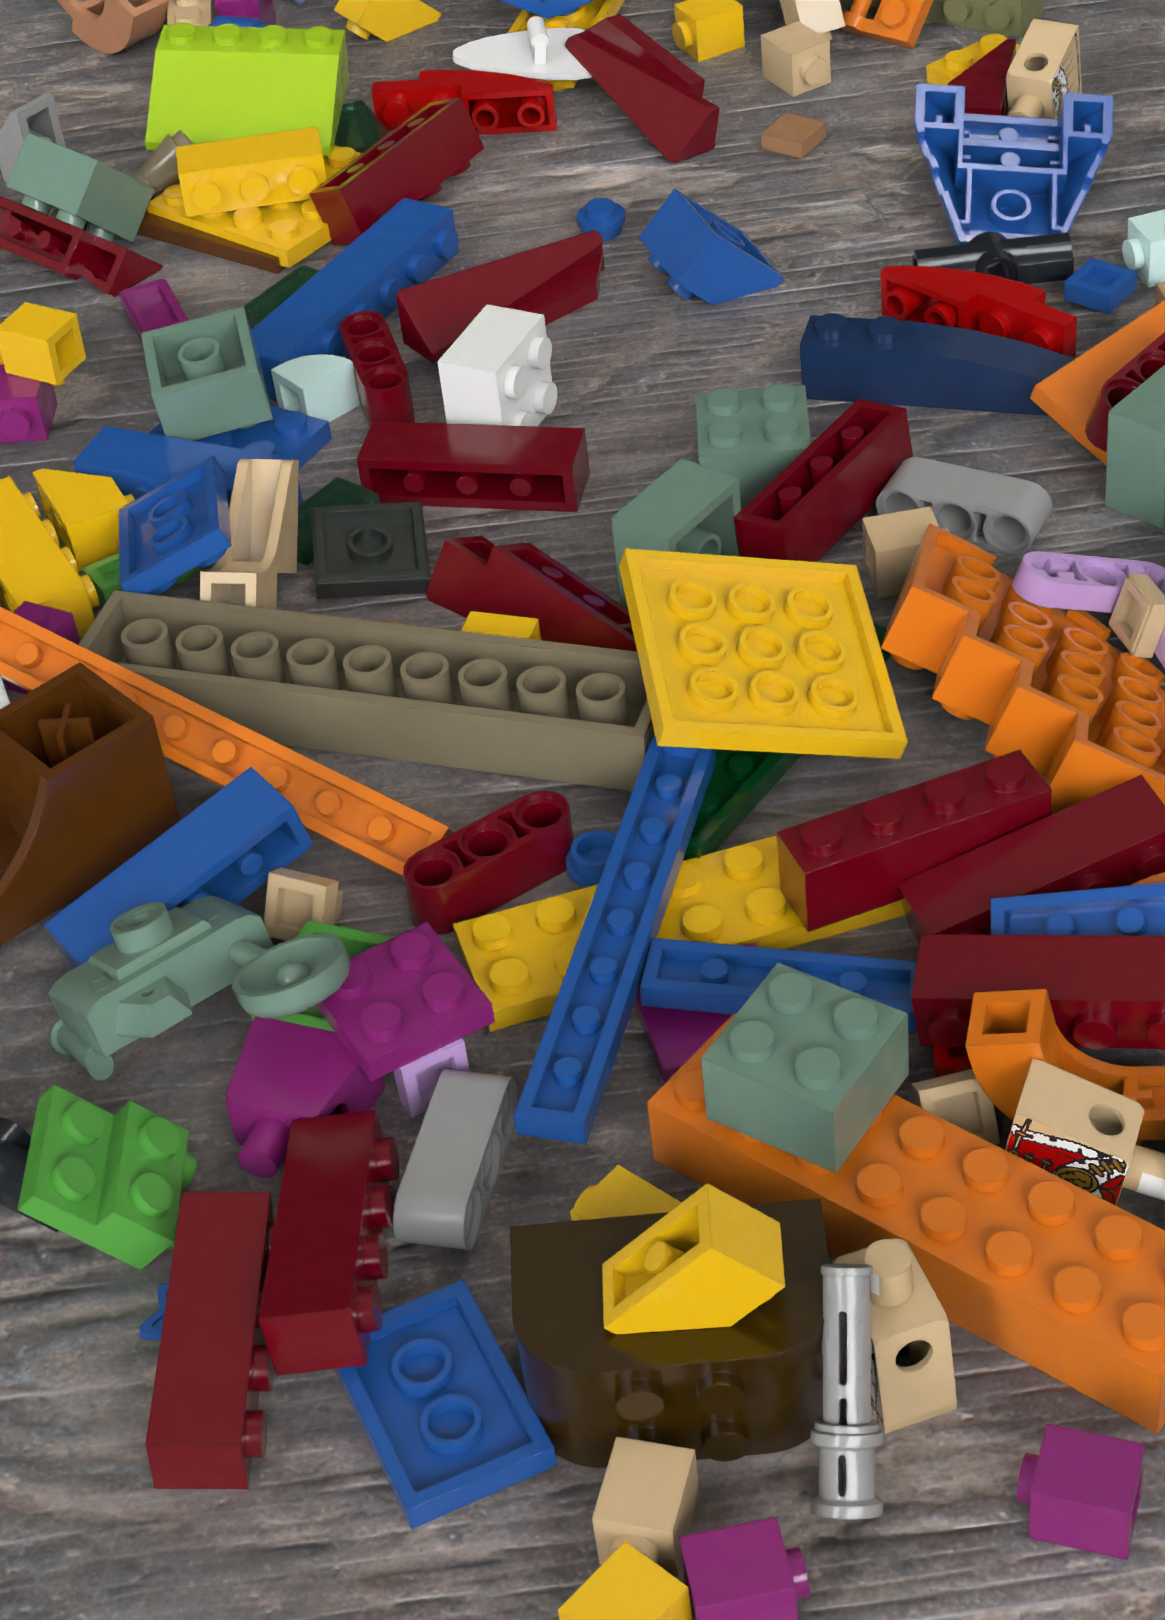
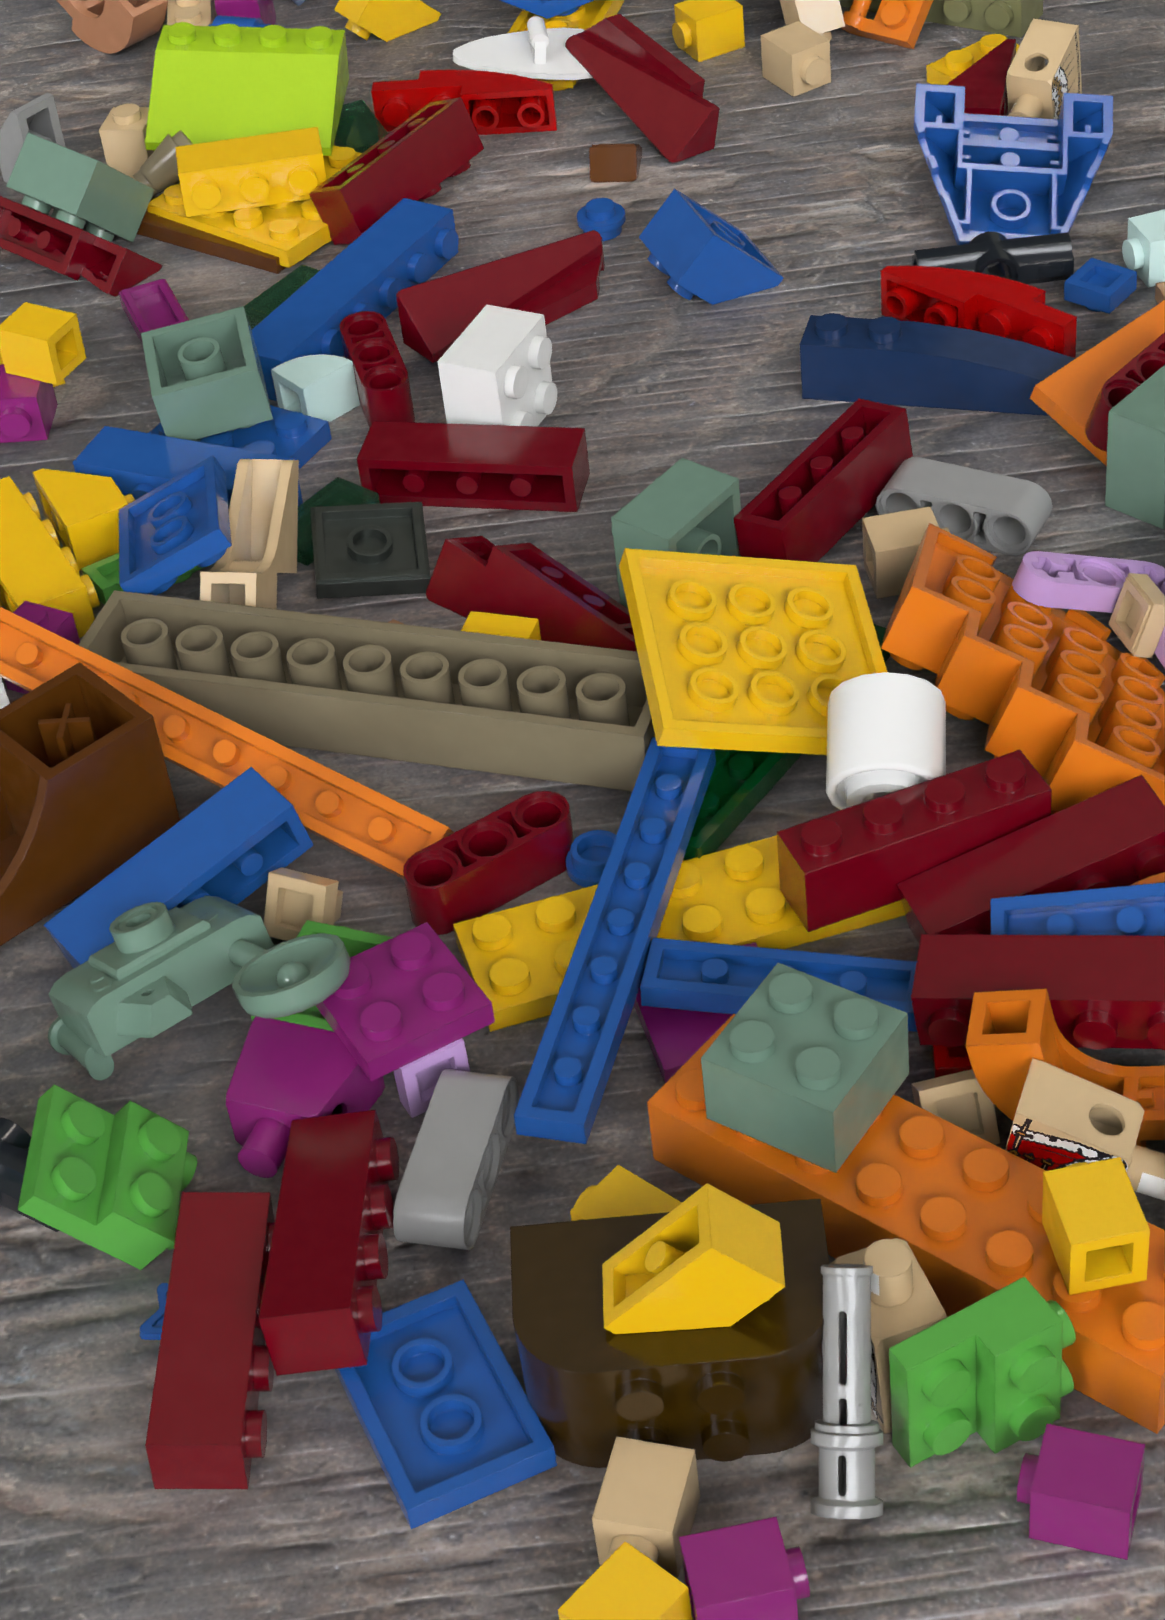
(124, 138): none -> tan brick
(615, 162): none -> reddish brown slope
(752, 433): sand green brick -> none
(793, 135): medium nougat tile -> none
(883, 736): none -> white piece
(981, 1372): none -> bright green plate
(1095, 1225): none -> yellow brick

